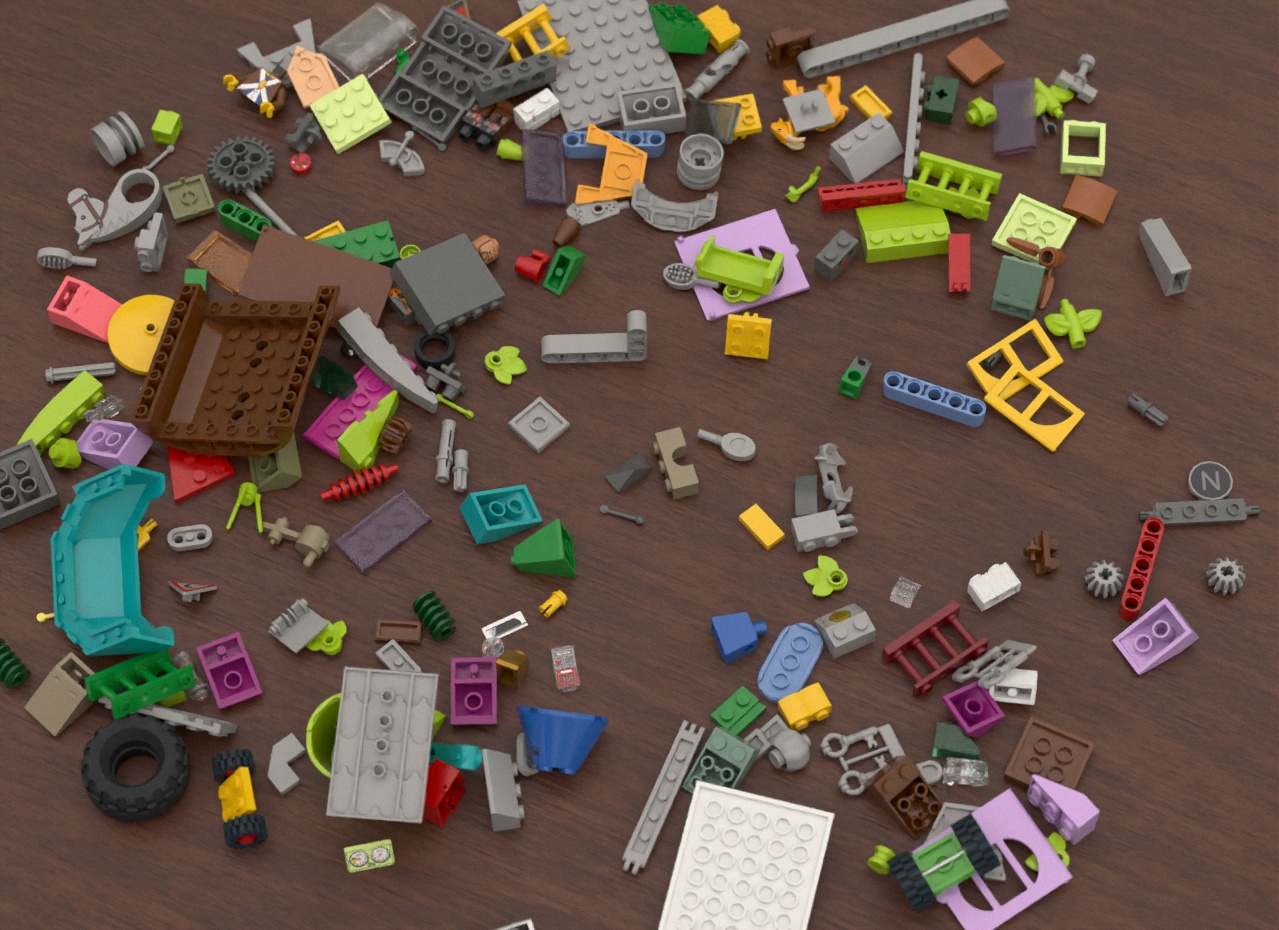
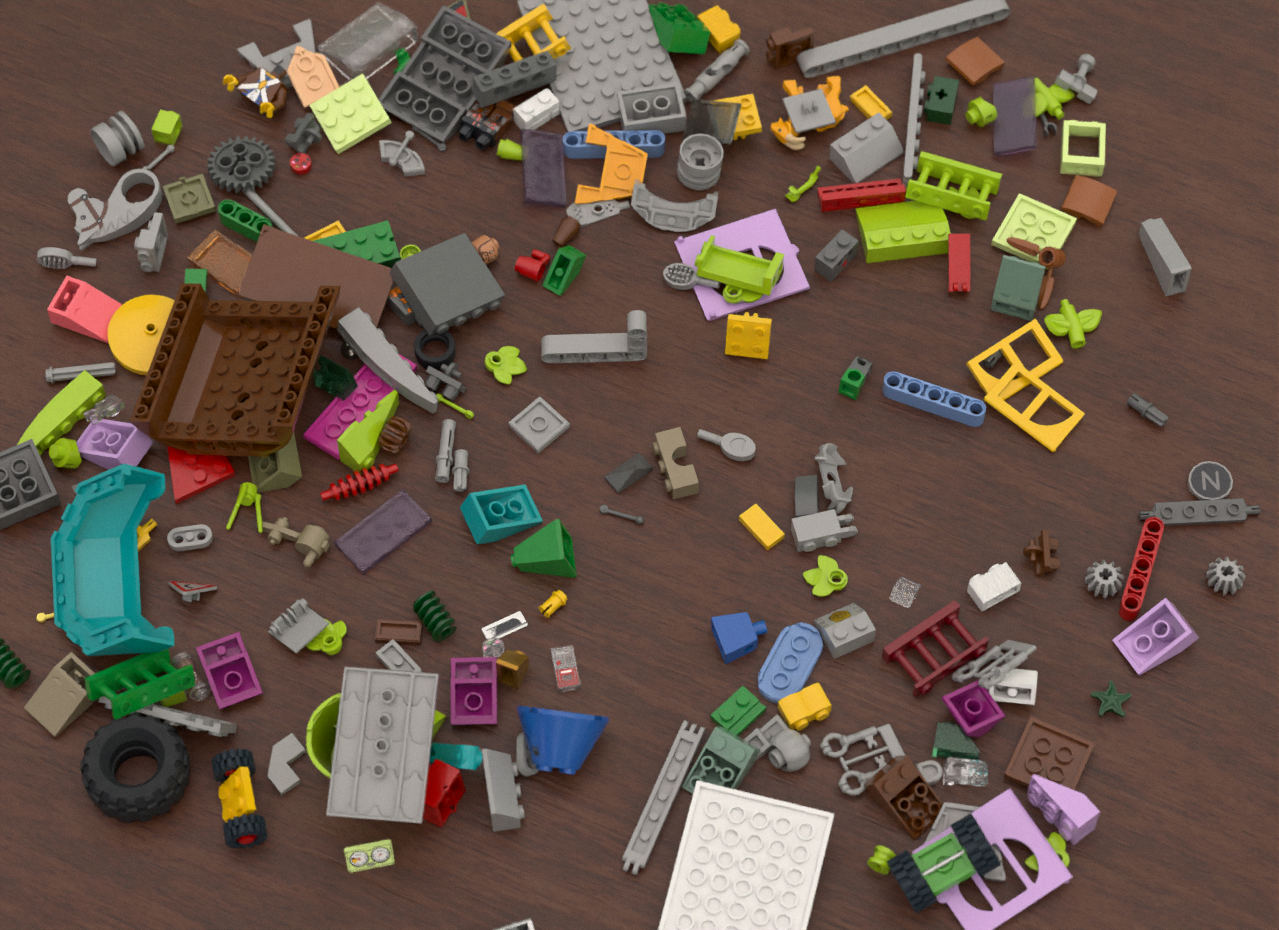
(1111, 700): none -> dark green animal

